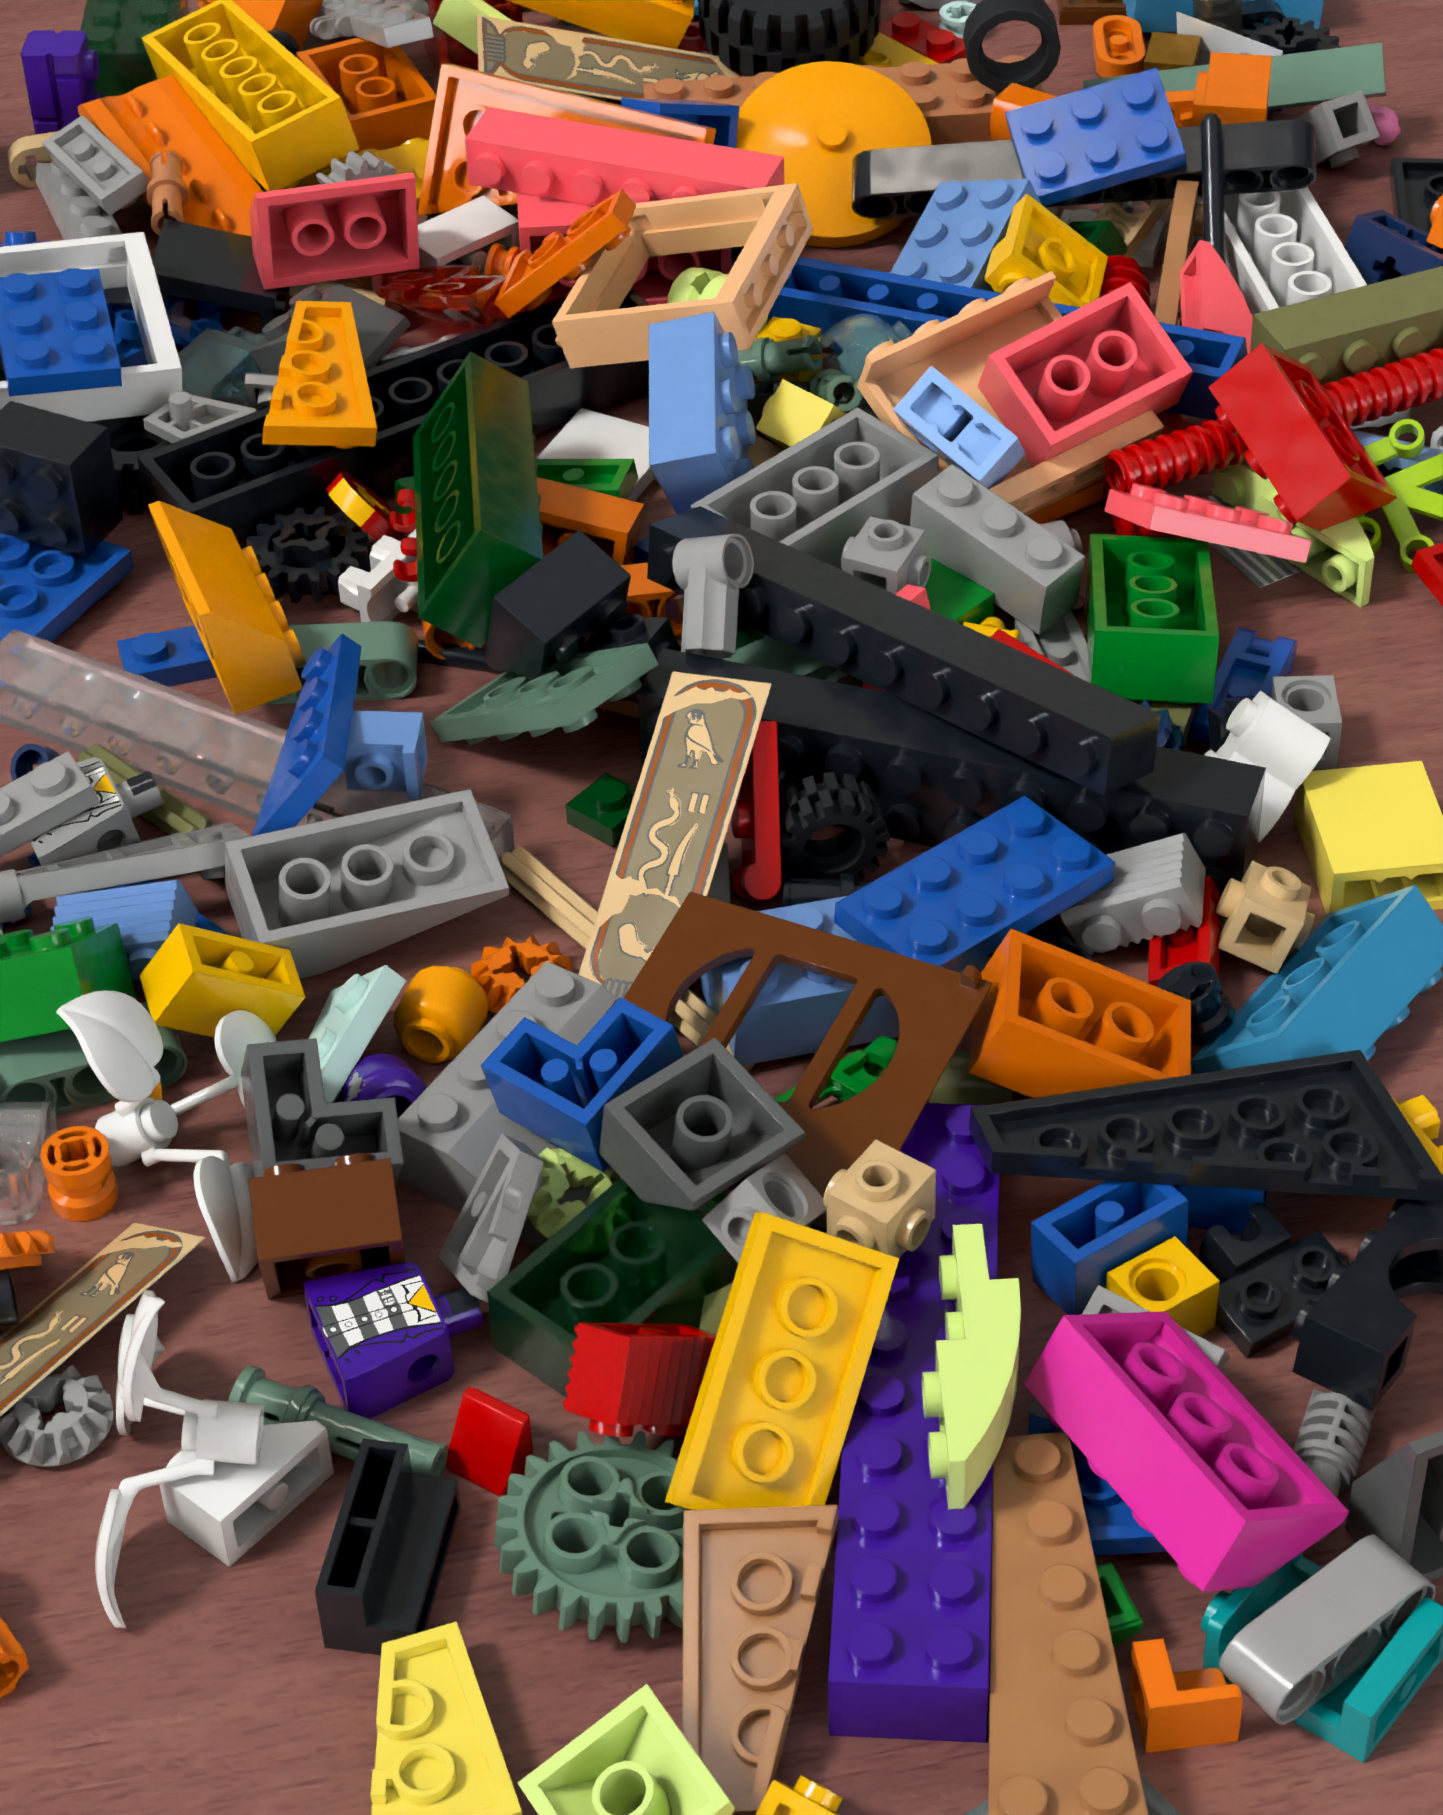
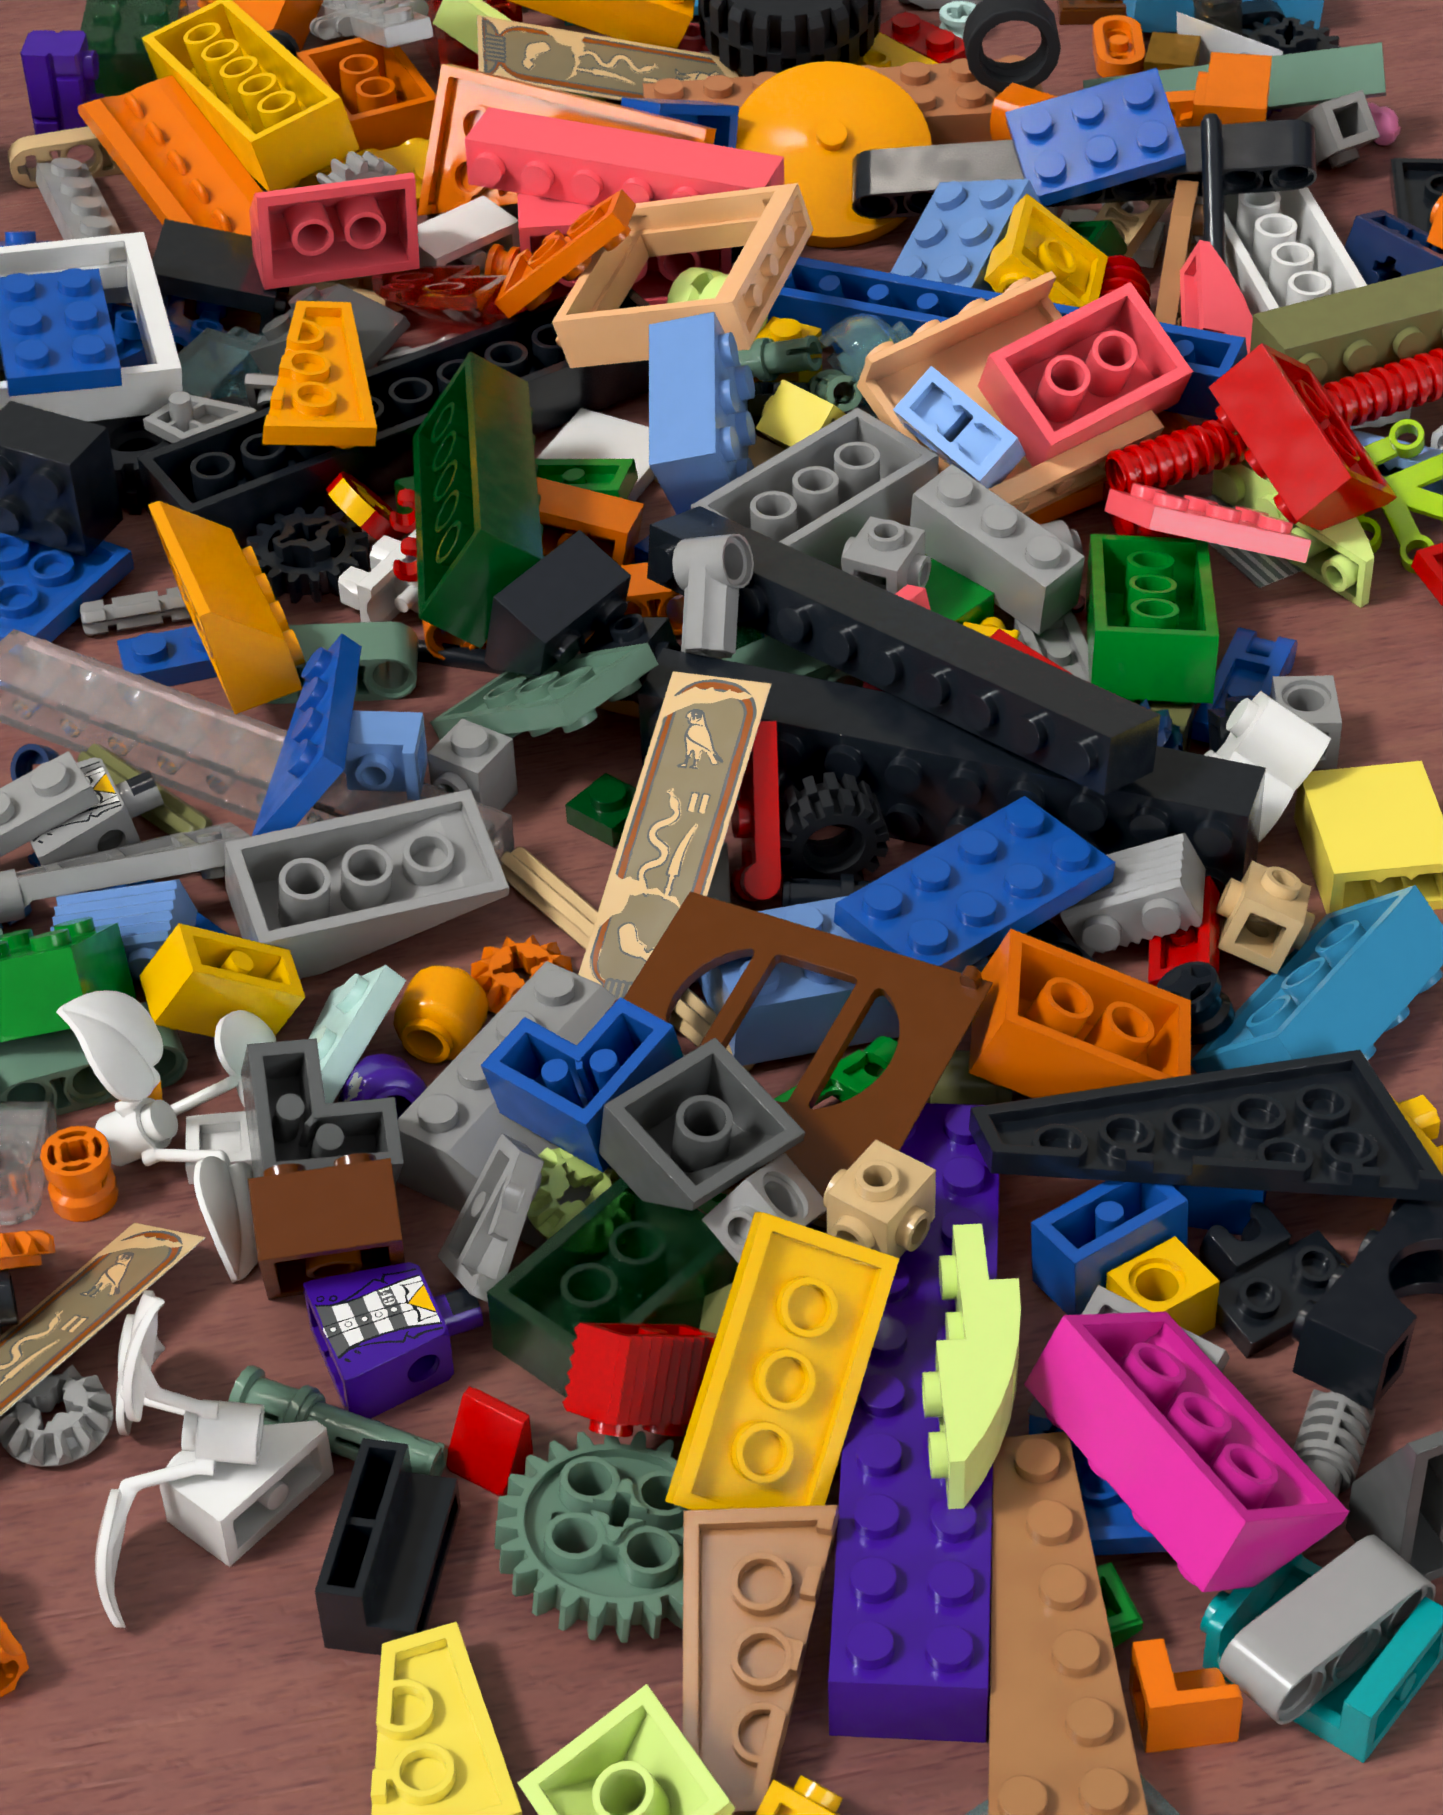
(97, 165): light grey plate -> none
(133, 611): none -> light grey axle
(166, 190): nougat pin -> none
(218, 1132): none -> white plate
(477, 761): none -> light grey brick

